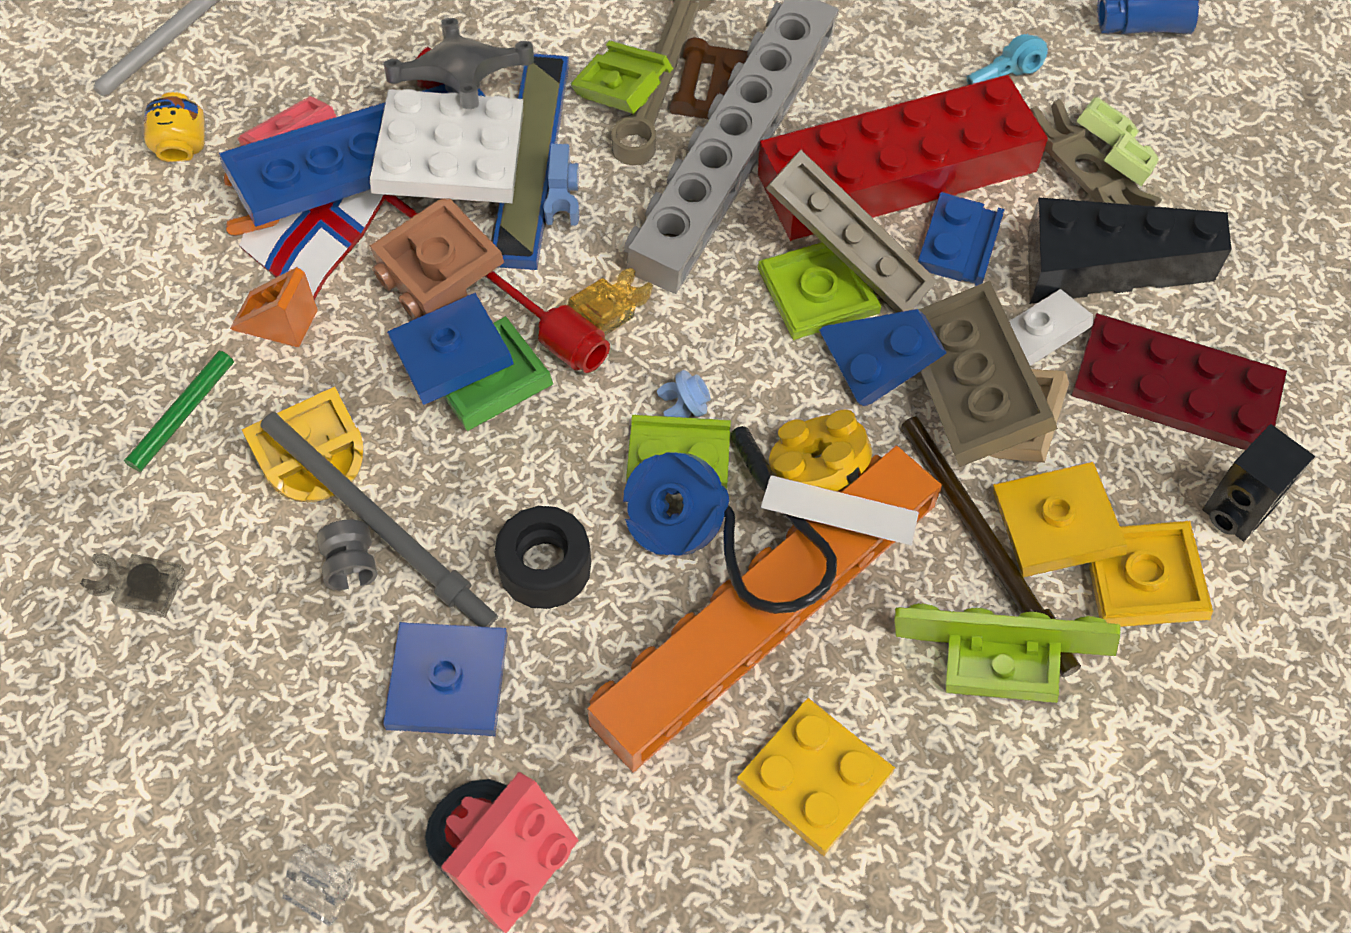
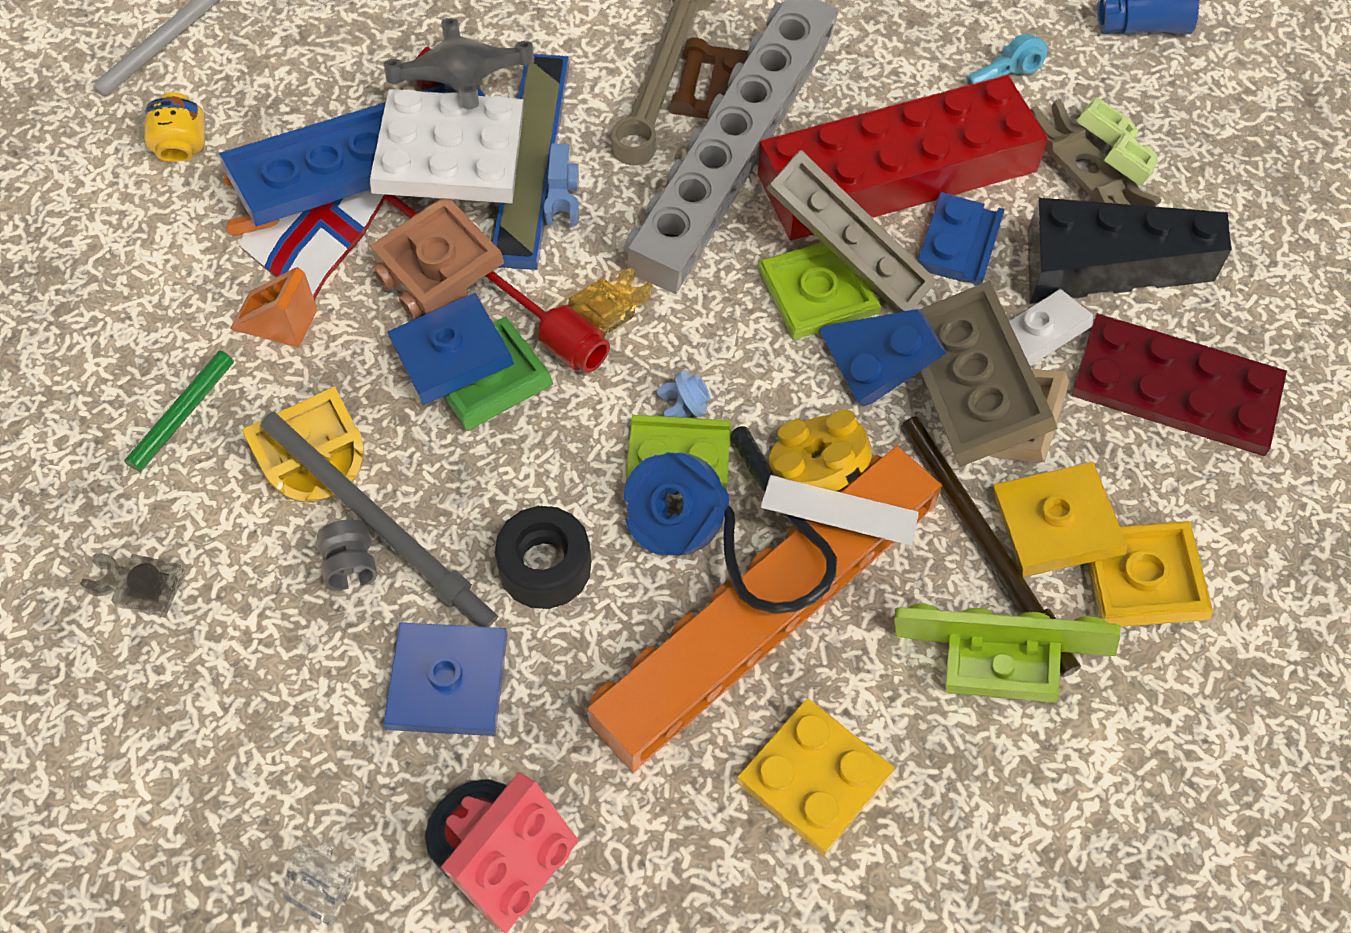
(297, 116): coral plate -> none
(621, 76): lime plate -> none
(1257, 483): black brick -> none

